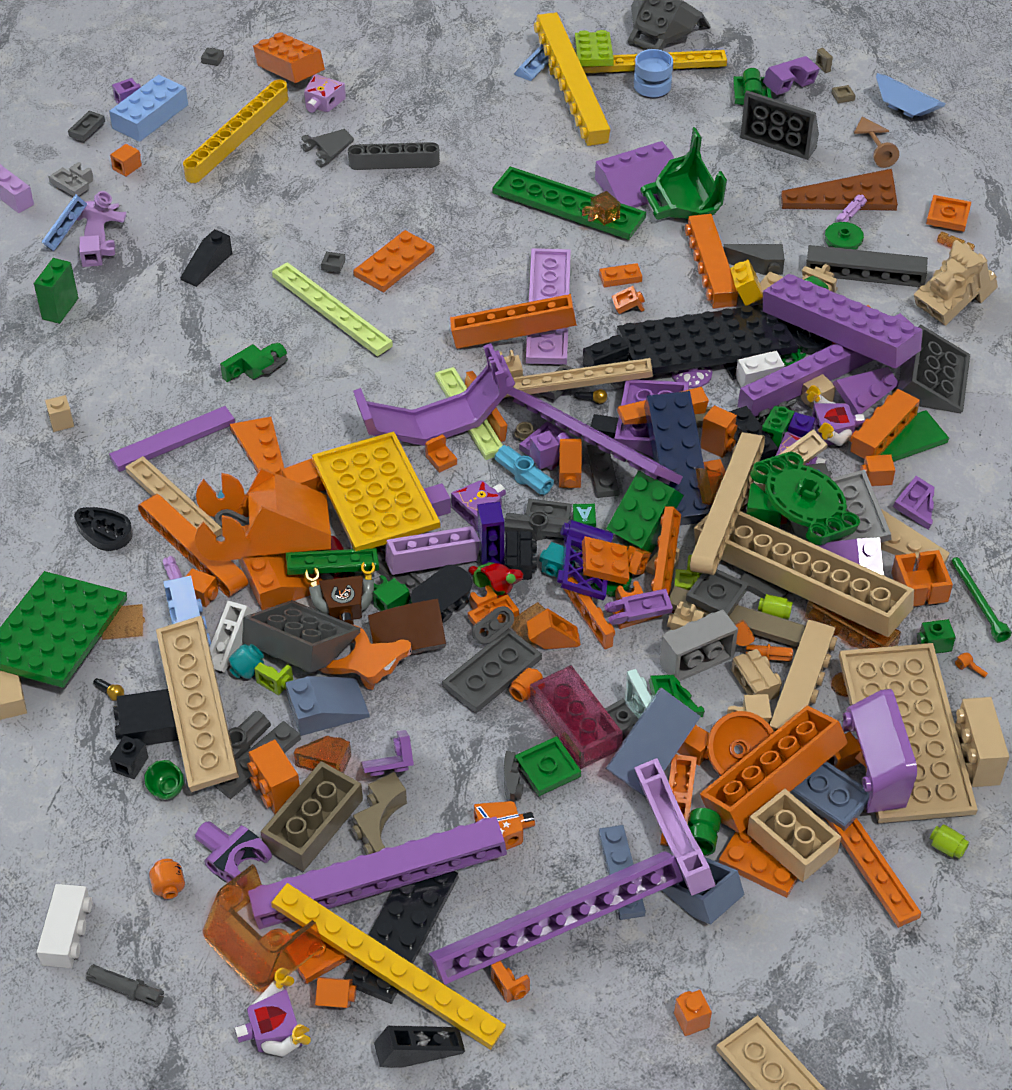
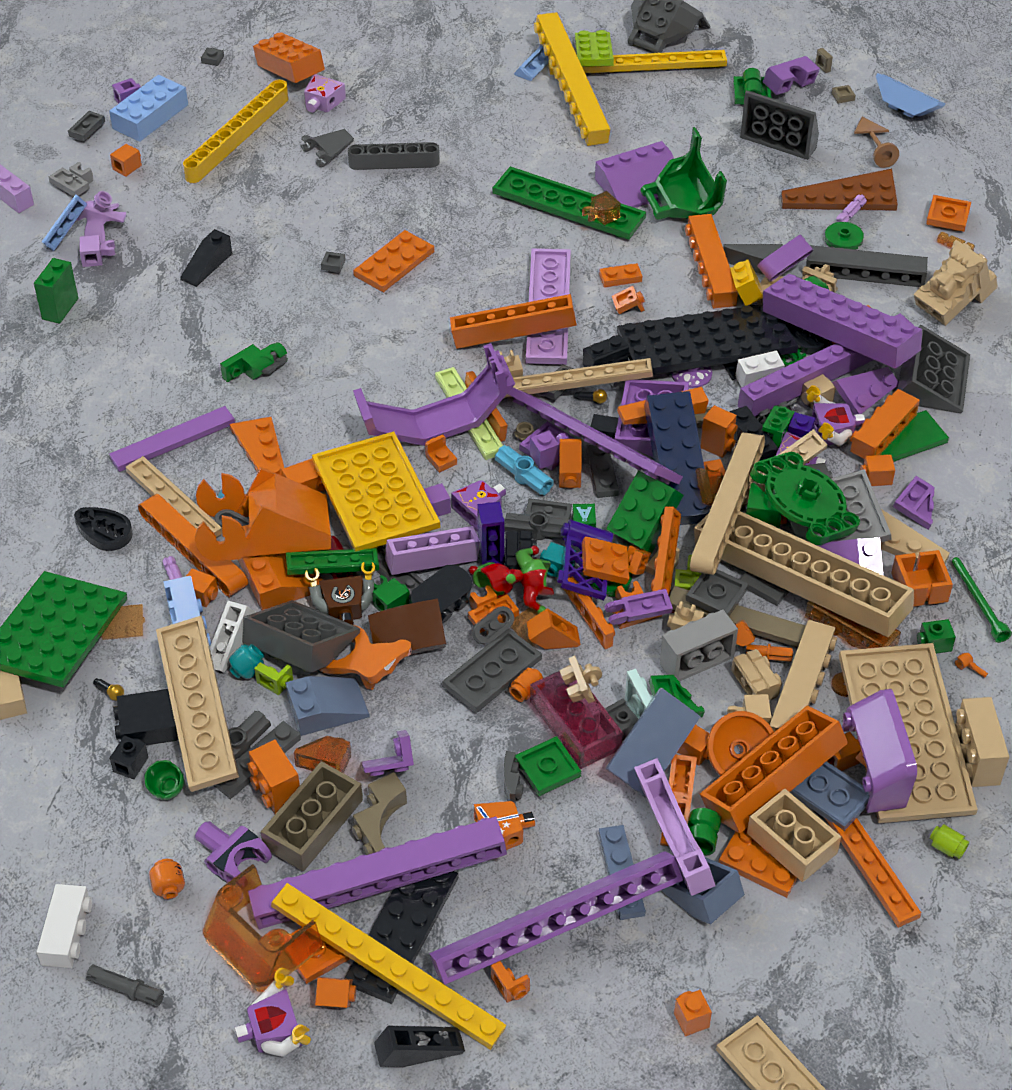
(59, 413): tan brick -> none
(332, 309): yellowish green plate -> none
(534, 577): none -> piece
(575, 672): none -> tan hips
(653, 73): light blue wheel -> none
(775, 606): lime brick -> none
(785, 258): none -> medium lavender beam

